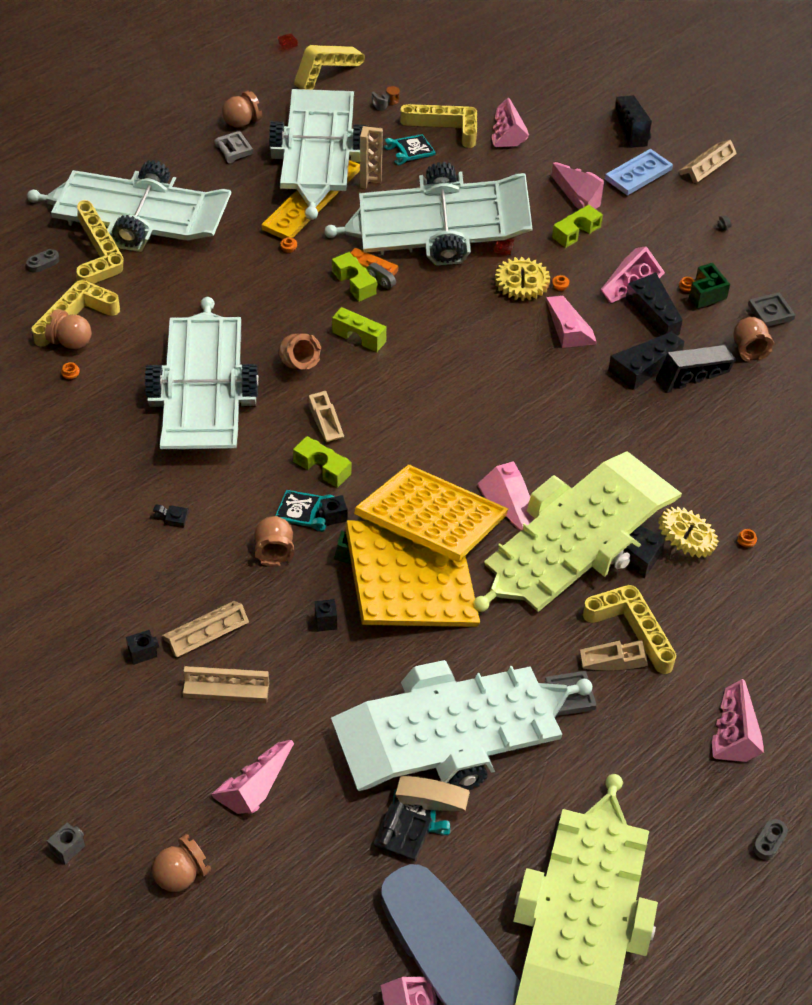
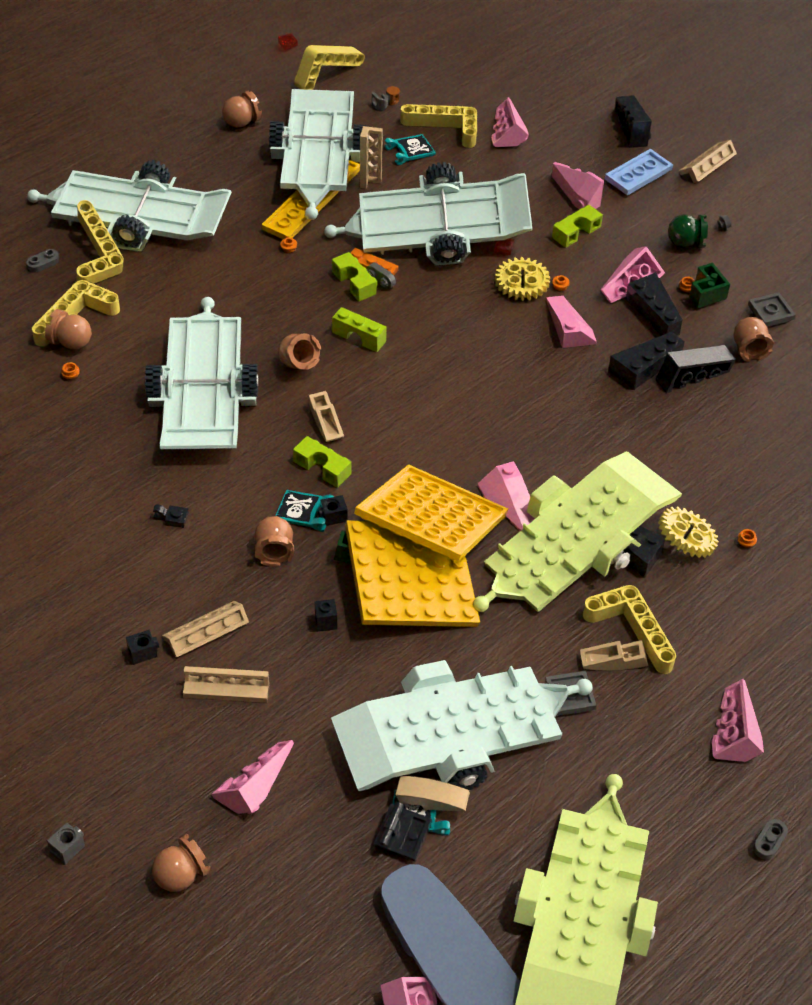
(237, 143): light grey plate -> none
(687, 230): none -> dark green tile

